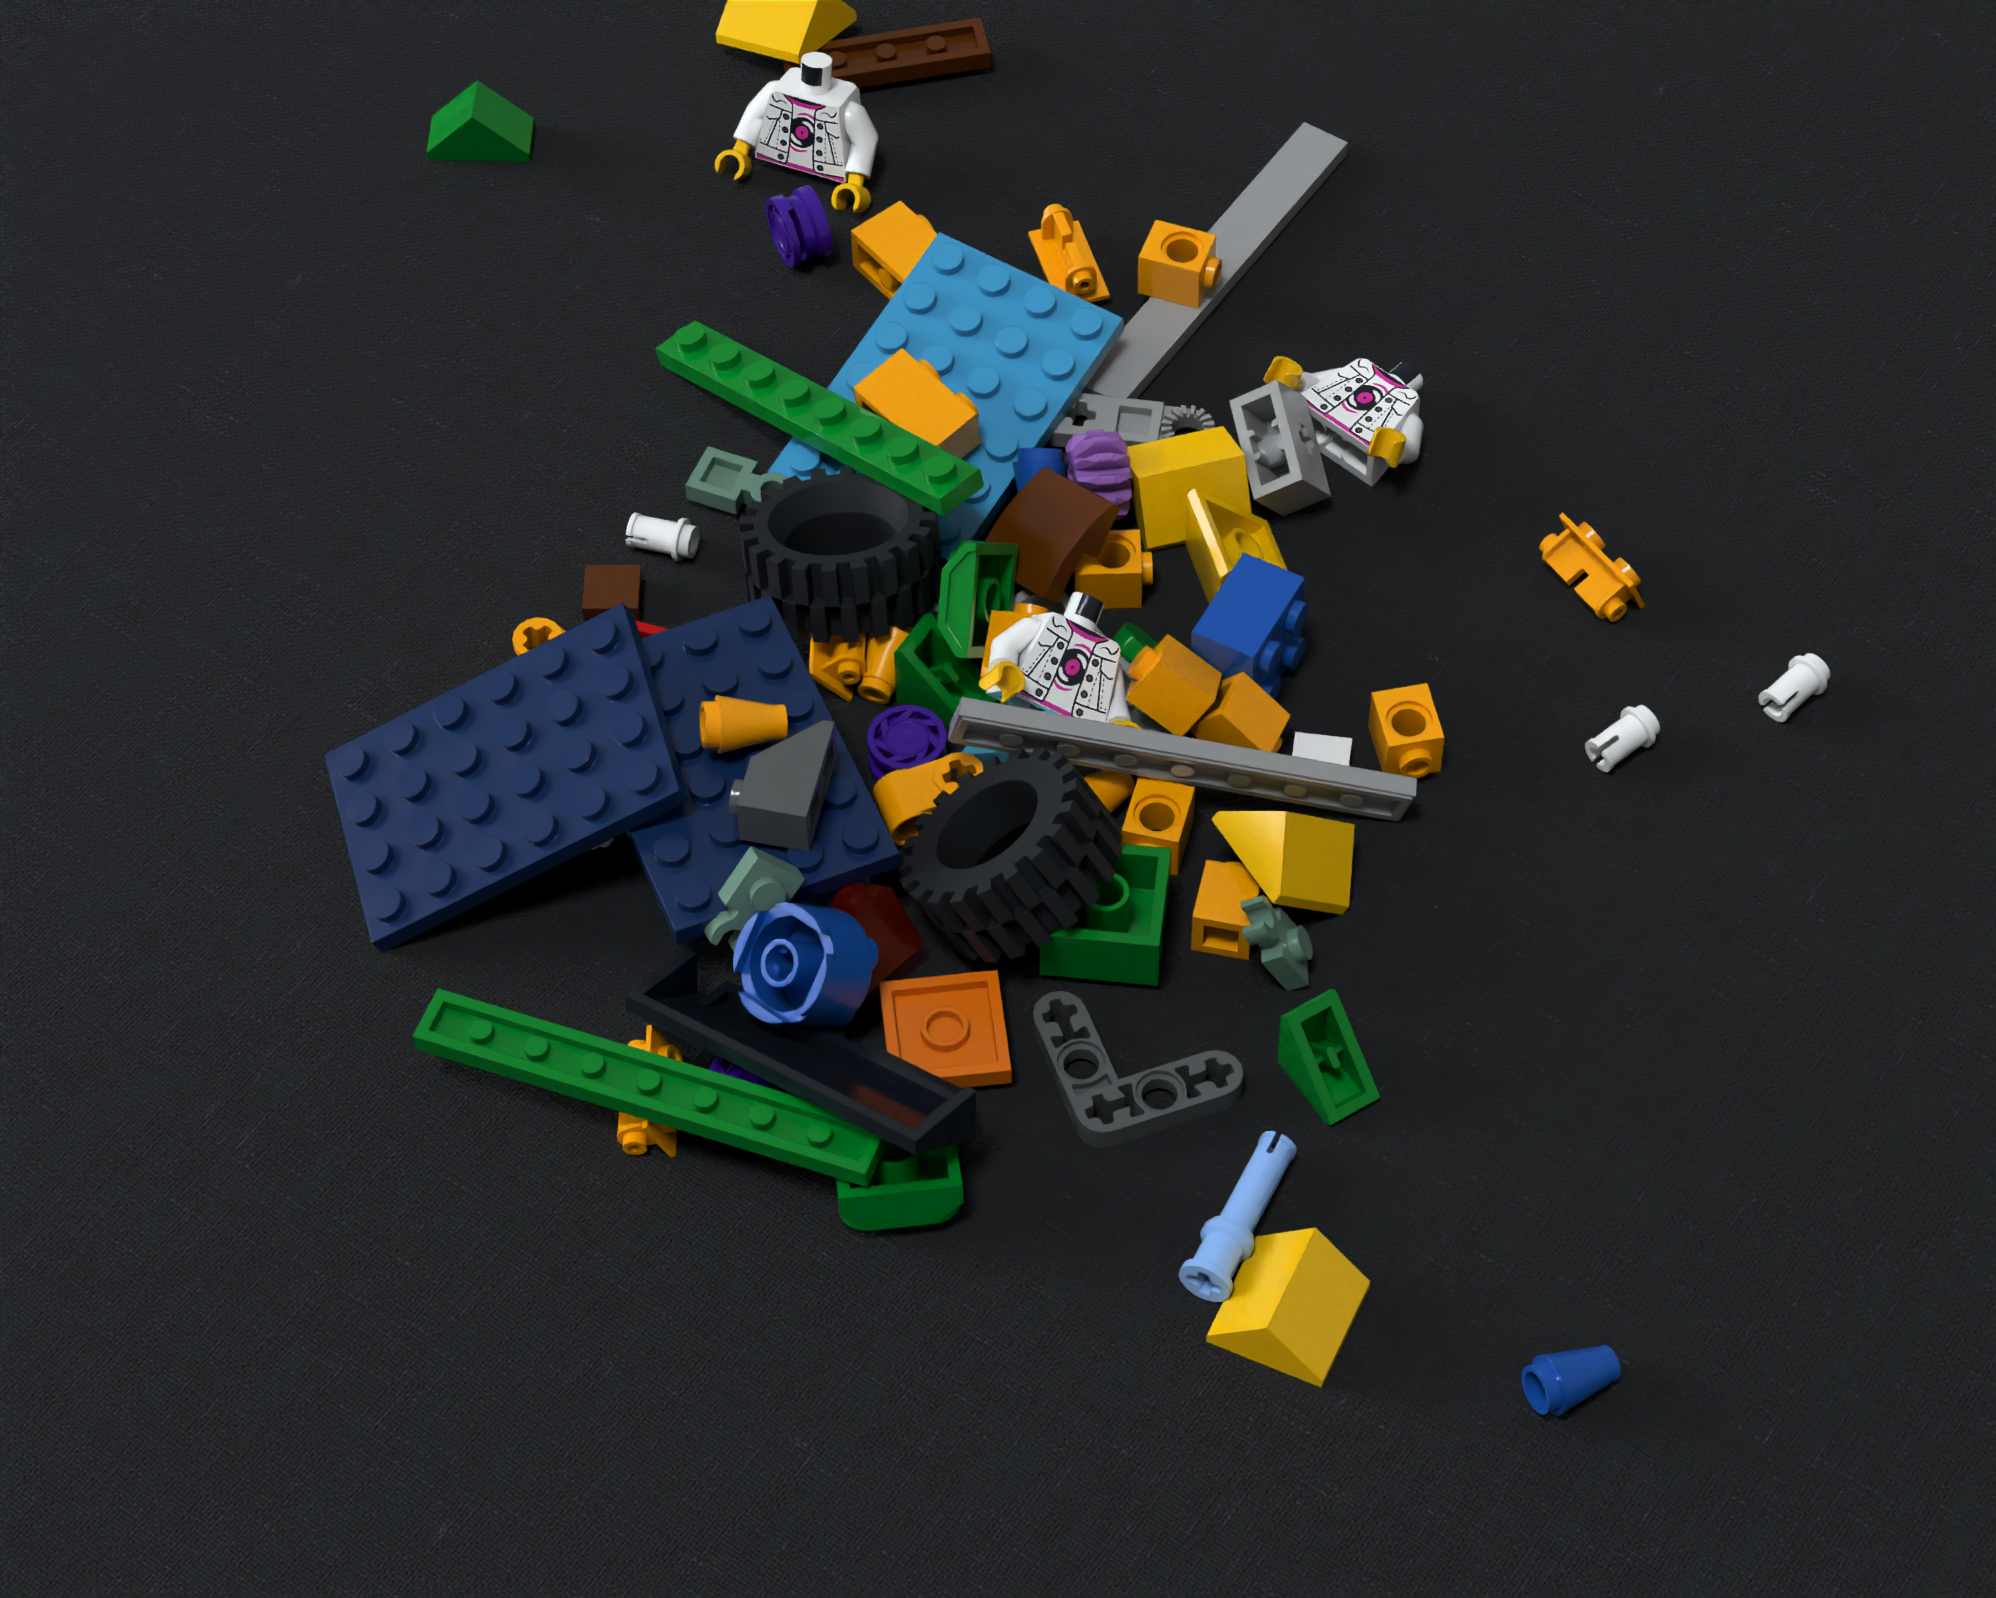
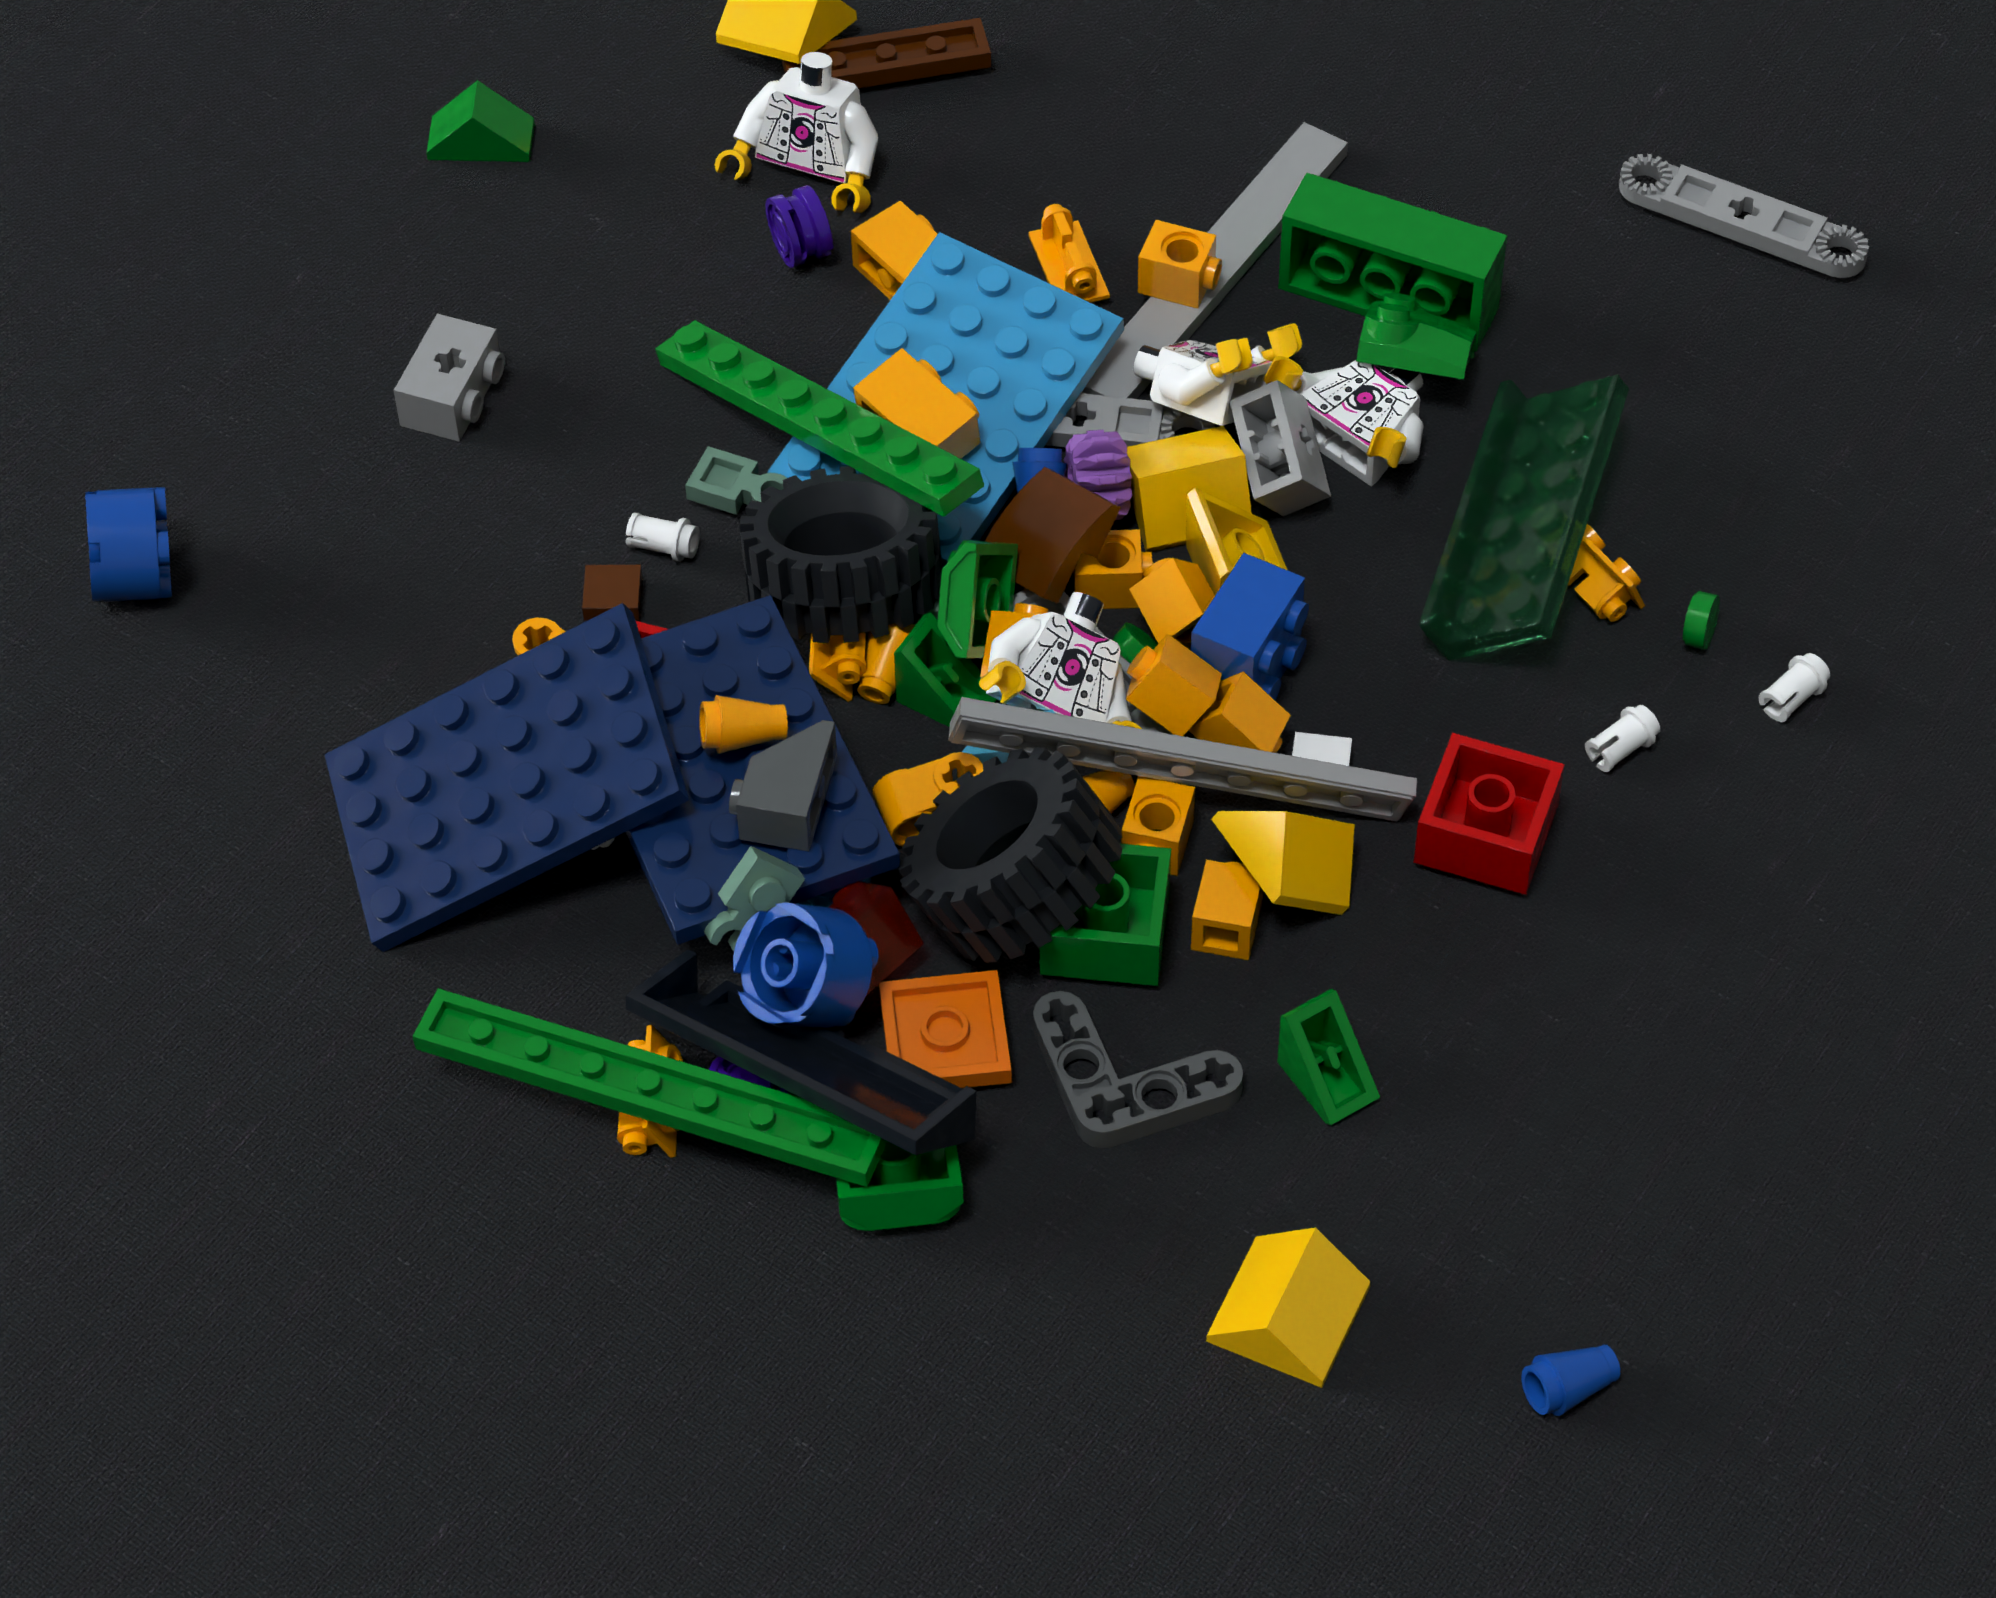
(128, 545): none -> blue brick
(449, 377): none -> light grey brick
(903, 740): dark purple wheel -> none
(1172, 598): none -> light orange brick
(1206, 377): none -> white torso
(1229, 1237): light blue pin -> none
(1282, 943): sand green plate -> none
(1359, 245): none -> green brick
(1406, 731): light orange brick -> none
(1413, 340): none -> green slope
(1488, 813): none -> red brick
(1522, 517): none -> clear green bracket
(1701, 620): none -> green tile
(1771, 227): none -> light grey piece

